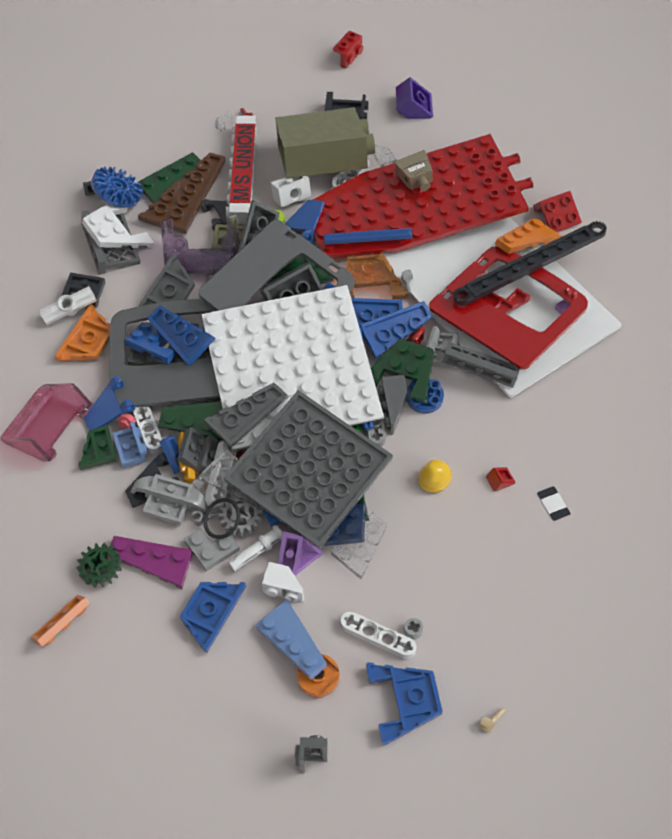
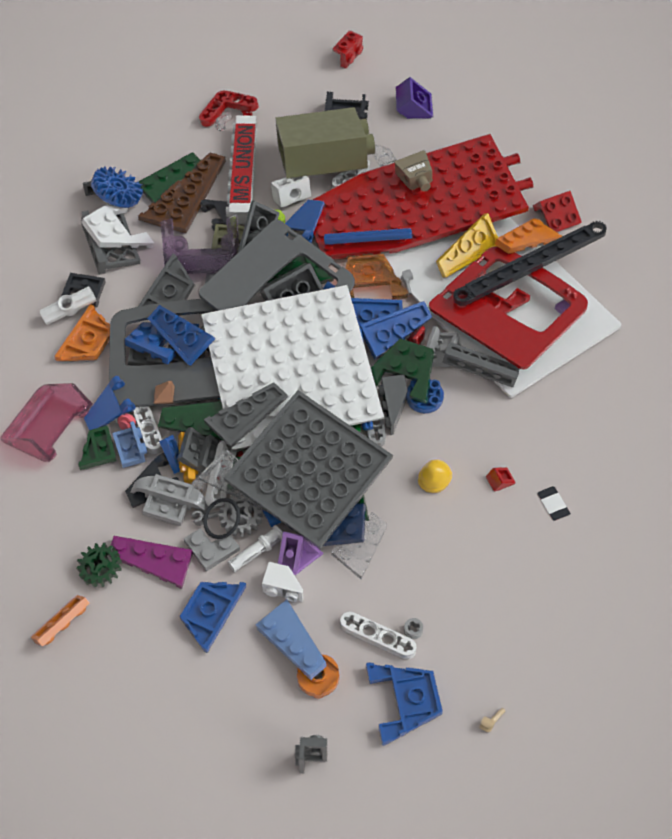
(164, 393): none -> nougat slope
(223, 100): none -> red beam
(468, 247): none -> yellow wing

